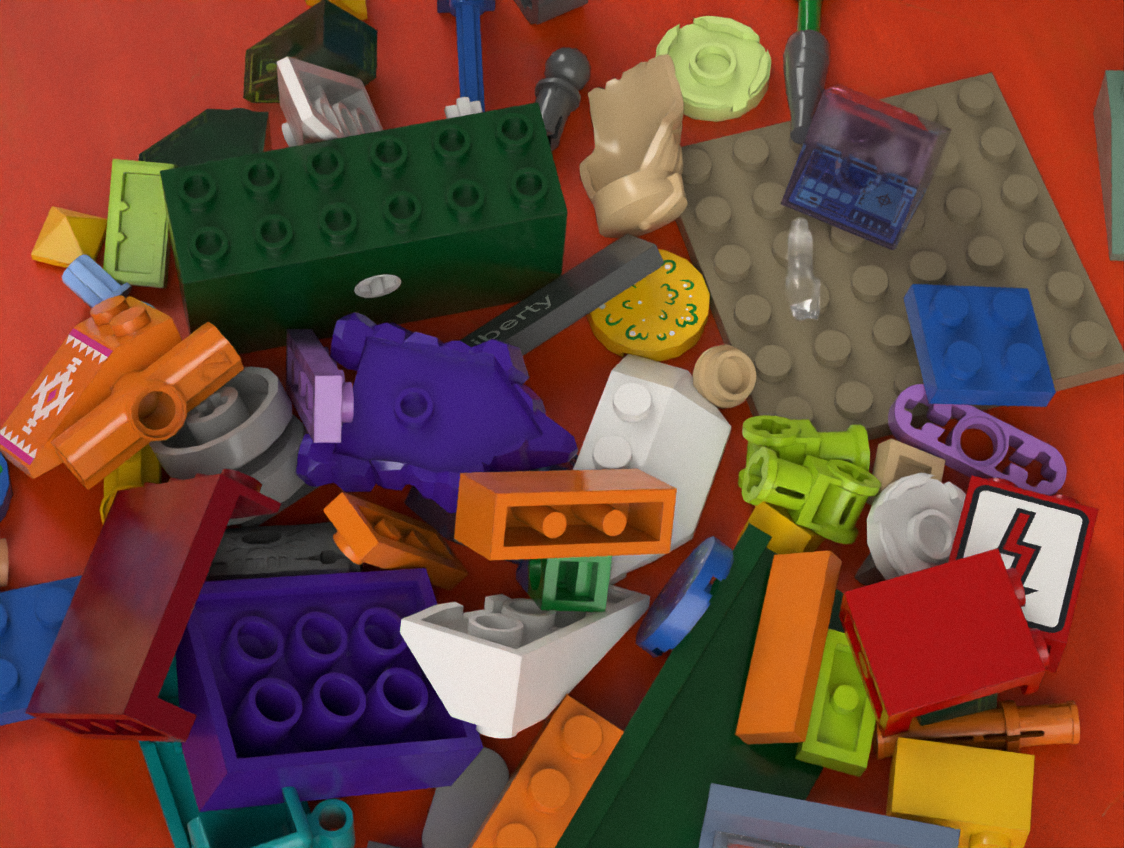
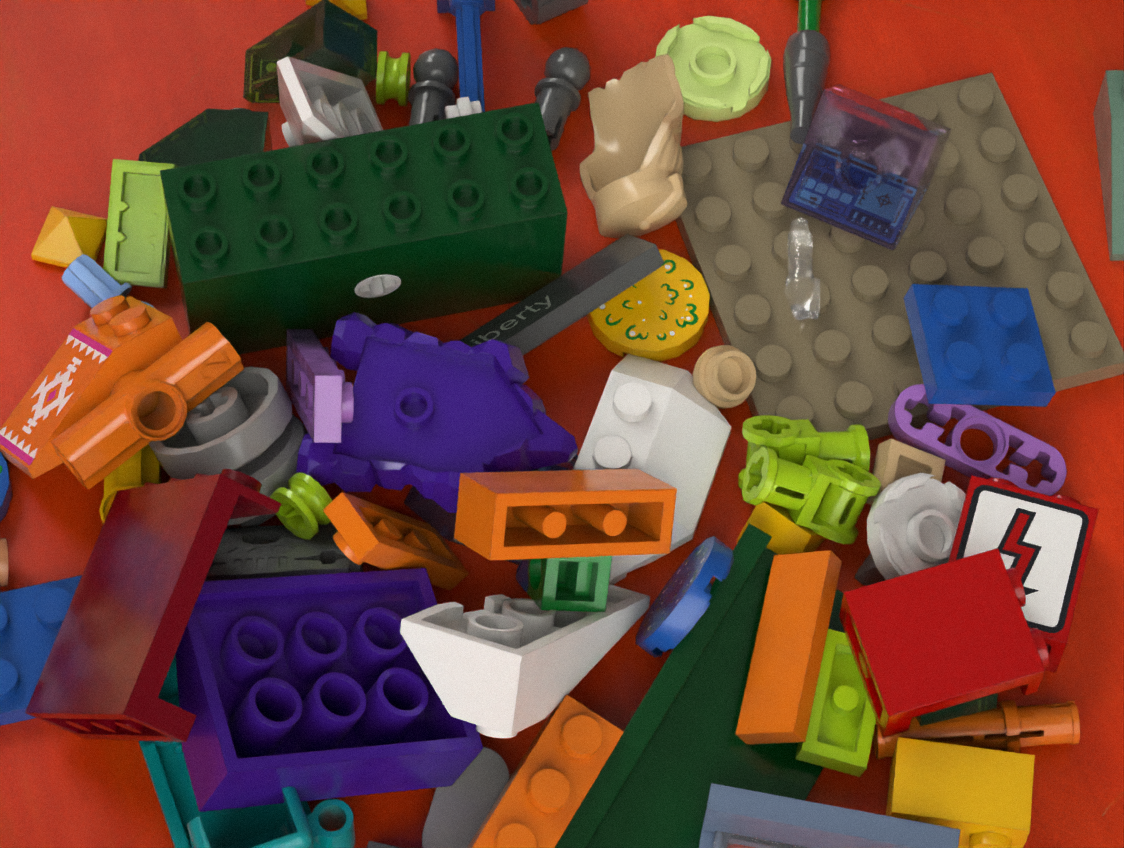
(302, 505): none -> lime bush
(393, 78): none -> lime bush
(435, 77): none -> dark grey pin

